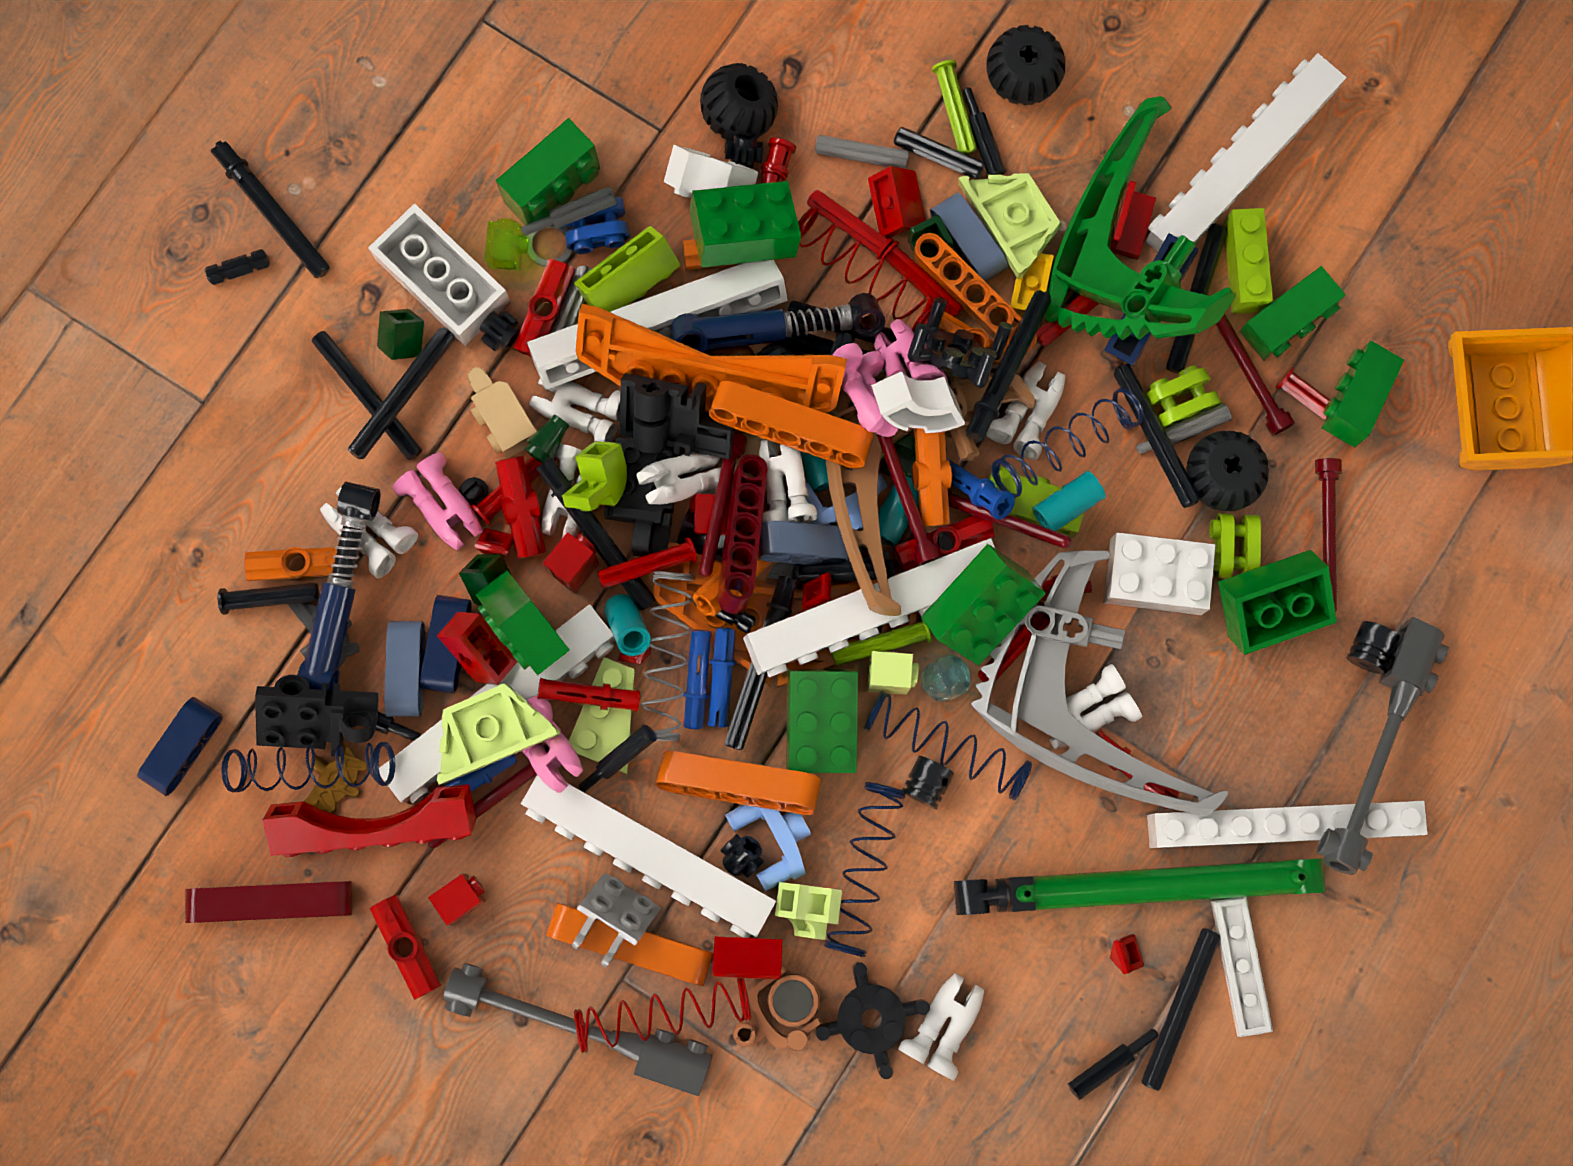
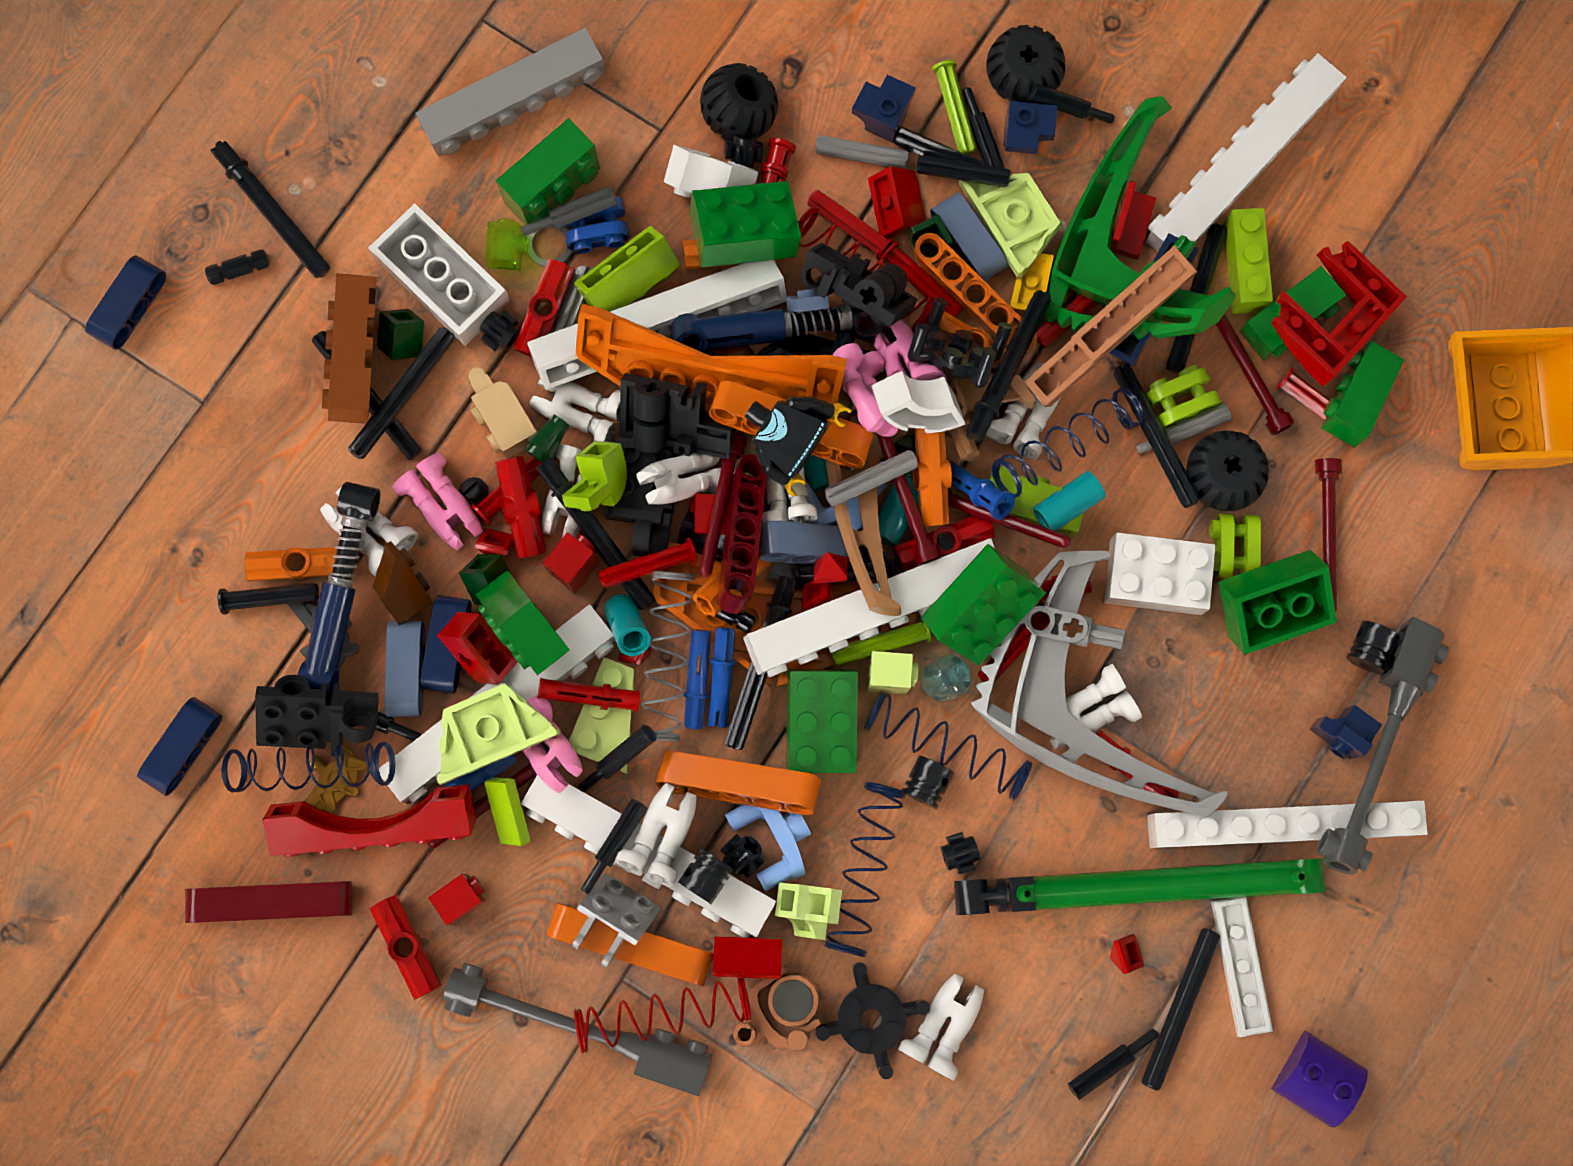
(125, 302): none -> dark blue beam
(351, 349): none -> dark orange wedge
(398, 586): none -> reddish brown slope
(507, 811): none -> lime tile
(511, 92): none -> light grey brick
(615, 841): none -> black axle
(656, 818): none -> white piece
(705, 876): none -> black piece
(791, 435): none -> black torso
(806, 301): none -> sand blue plate
(830, 568): none -> red slope
(871, 478): none -> light grey axle
(876, 292): none -> black plate
(884, 107): none -> dark blue brick
(960, 853): none -> black gear
(963, 171): none -> black axle
(1028, 125): none -> dark blue brick
(1067, 103): none -> black axle
(1110, 327): none -> nougat slope
(1321, 1080): none -> dark purple brick
(1348, 734): none -> dark blue brick
(1374, 299): none -> red wedge

